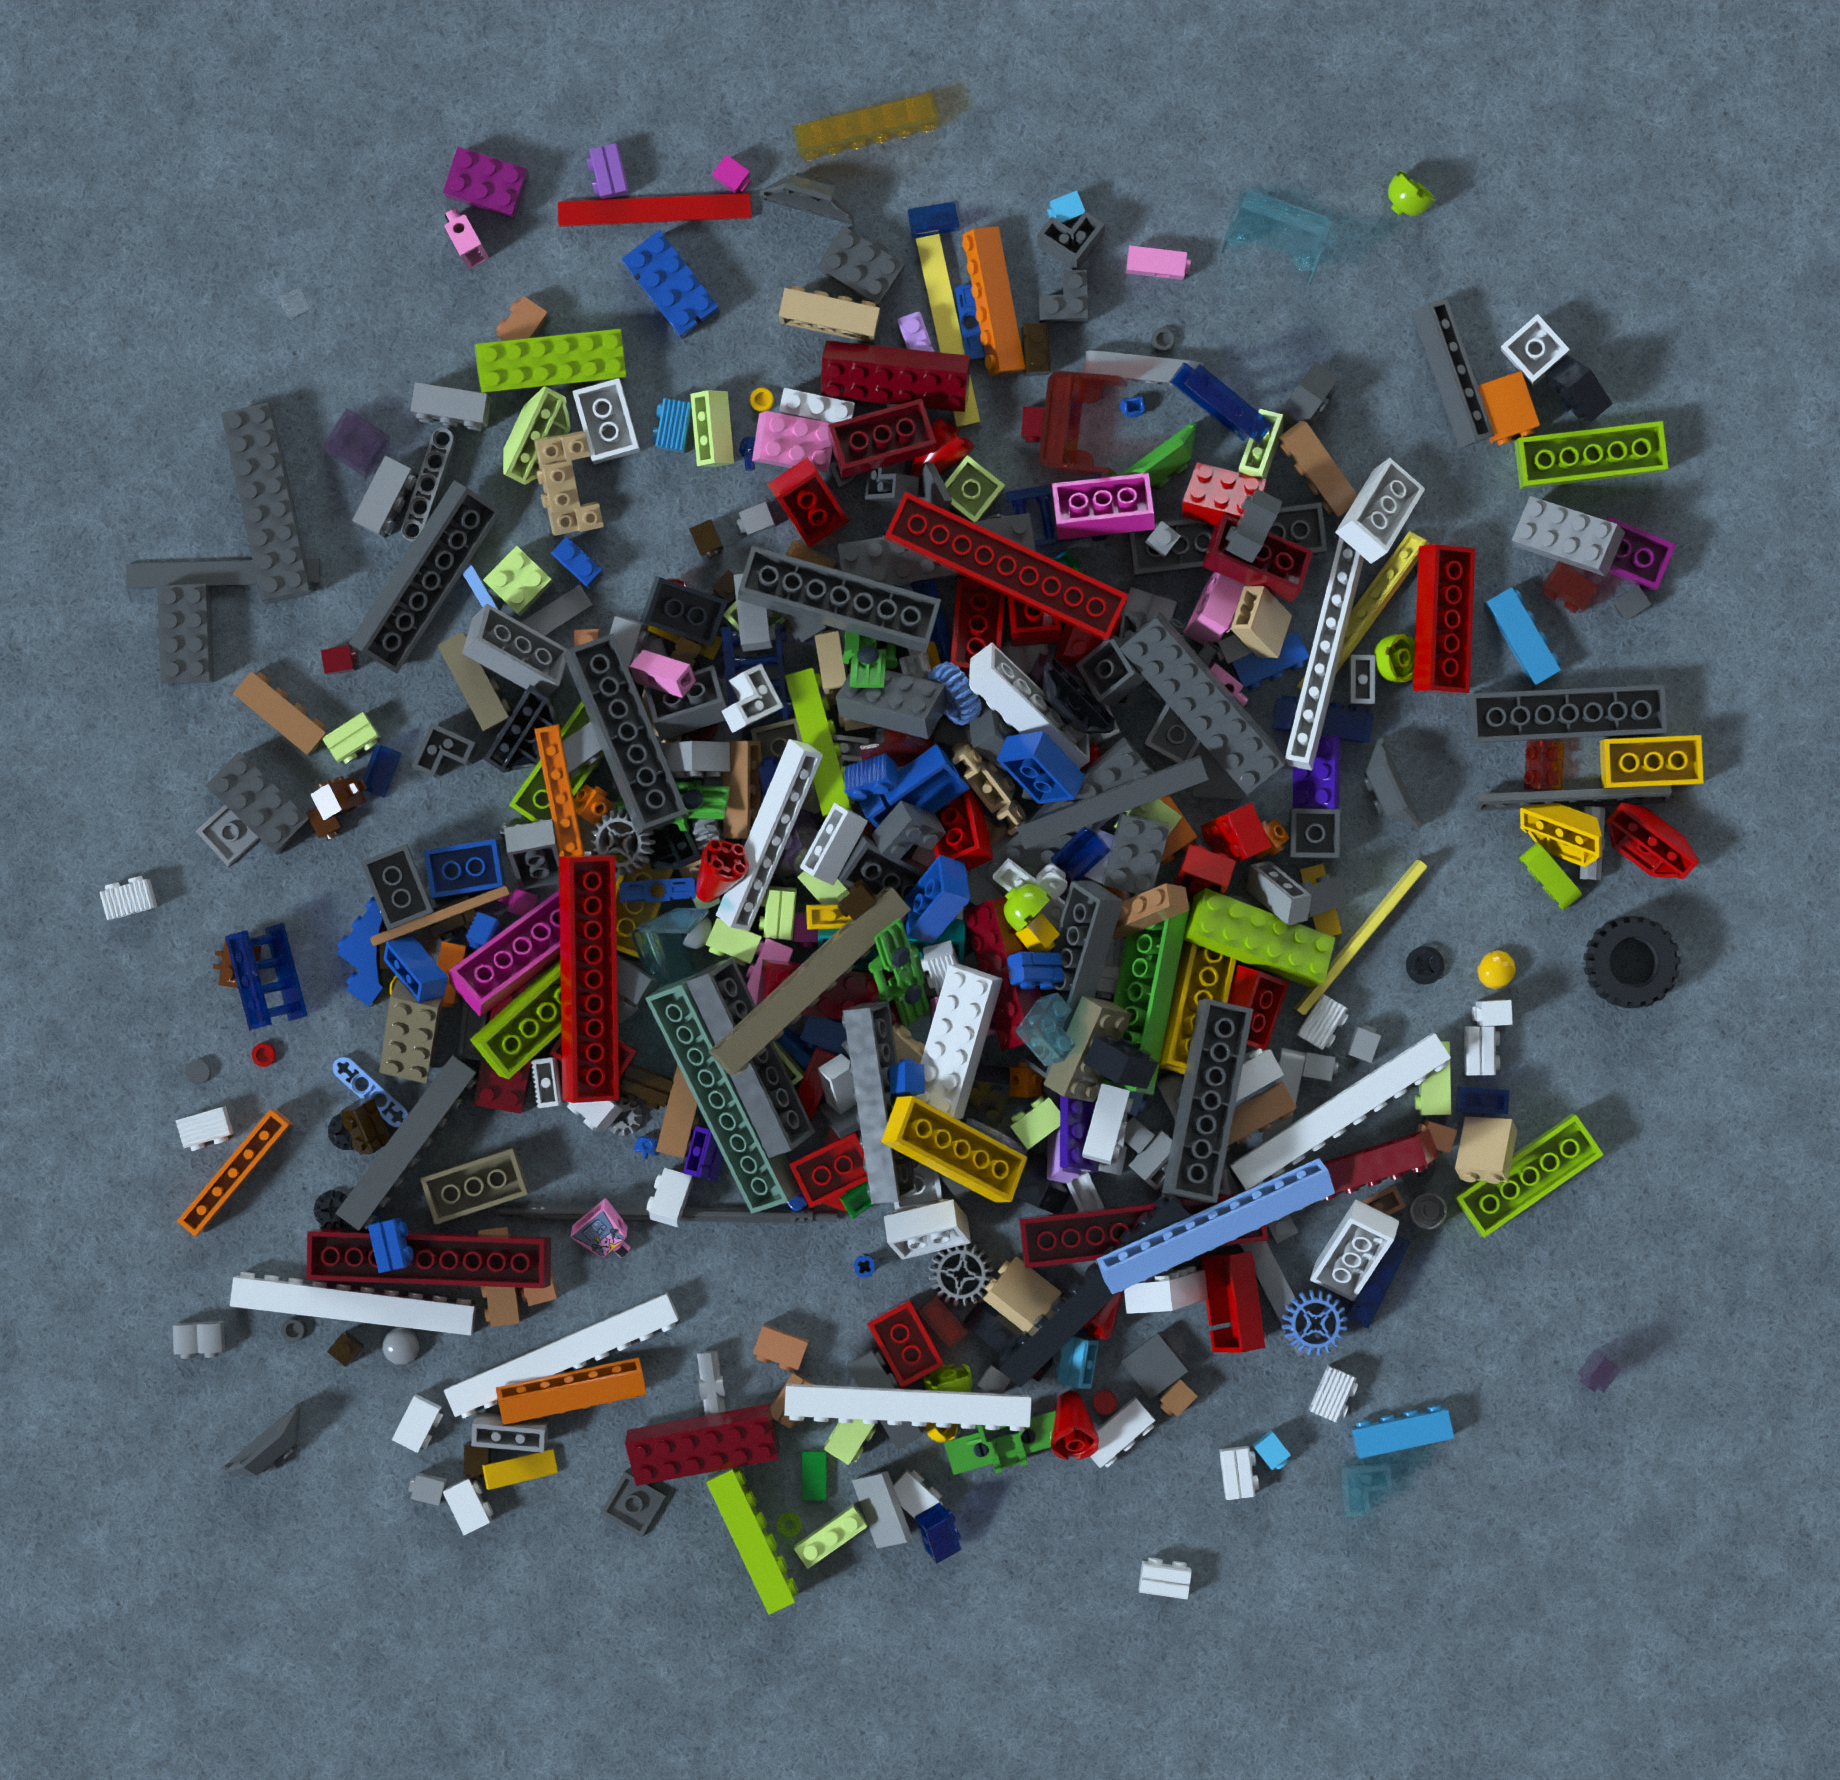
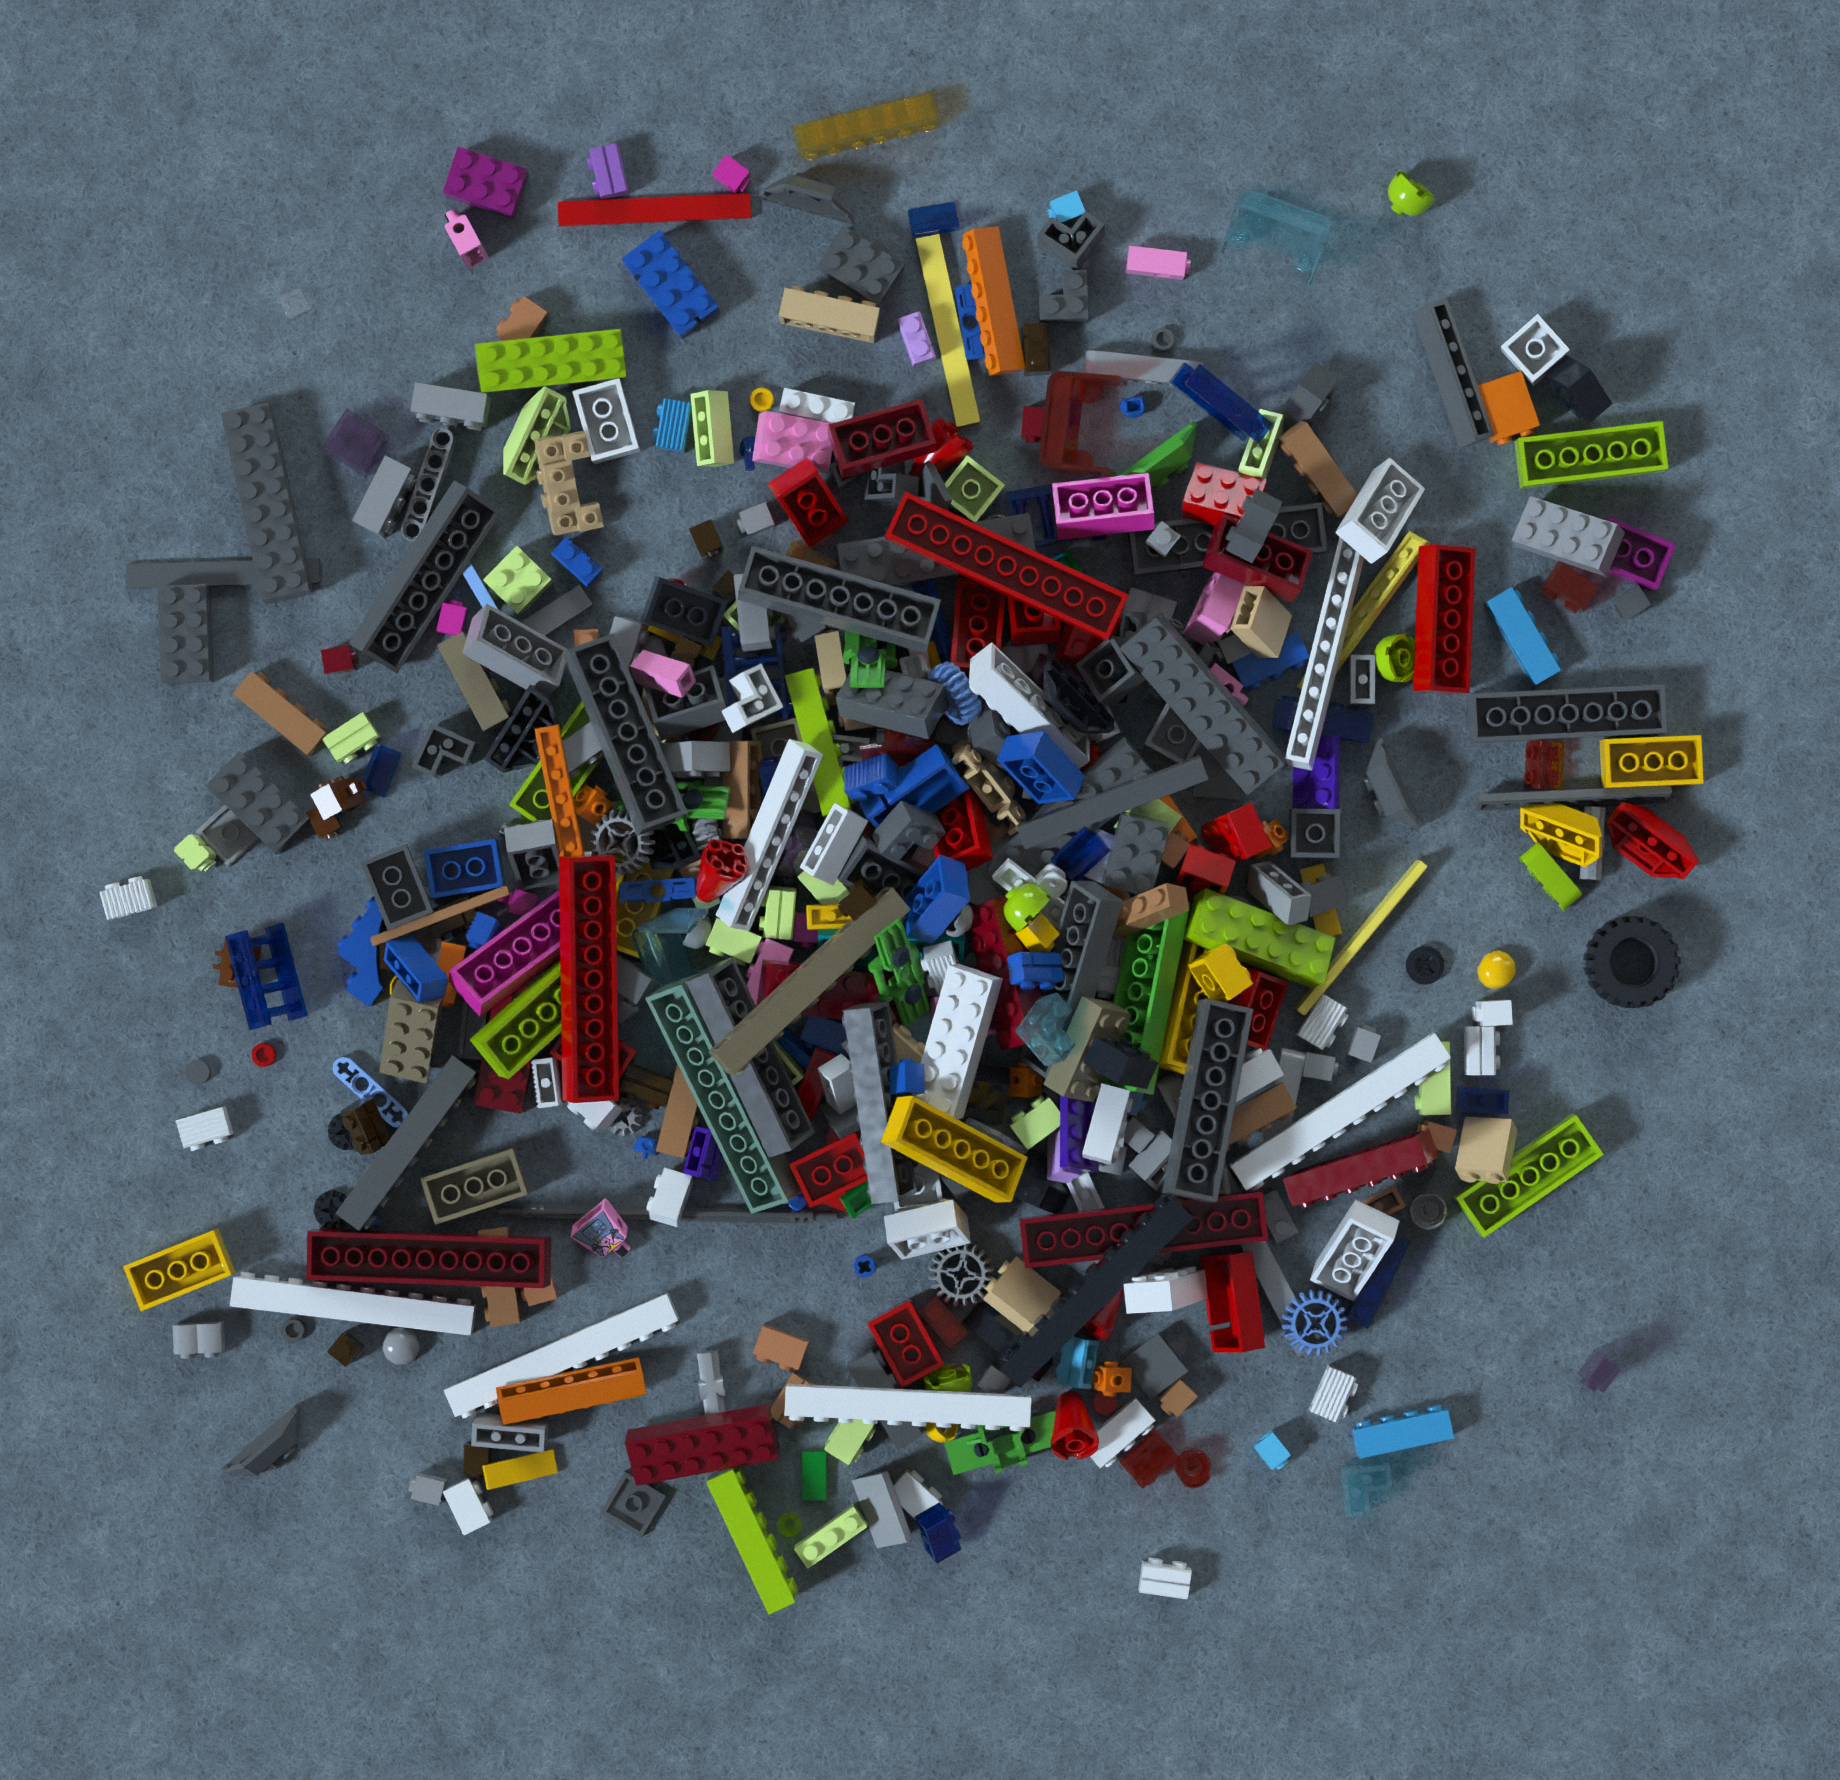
(179, 1269): none -> yellow brick
(196, 853): none -> yellowish green brick
(234, 1172): orange brick -> none
(390, 1244): blue brick -> none
(417, 1423): white brick -> none
(452, 618): none -> dark pink brick
(895, 375): dark red brick -> none
(962, 922): none -> light grey hair
(1112, 1378): none -> orange brick
(1149, 1459): none -> clear red bracket
(1174, 849): none -> nougat brick
(1187, 1474): none -> clear red hair
(1215, 1226): light blue brick -> none
(1220, 973): none -> yellow brick
(1238, 1473): white brick -> none

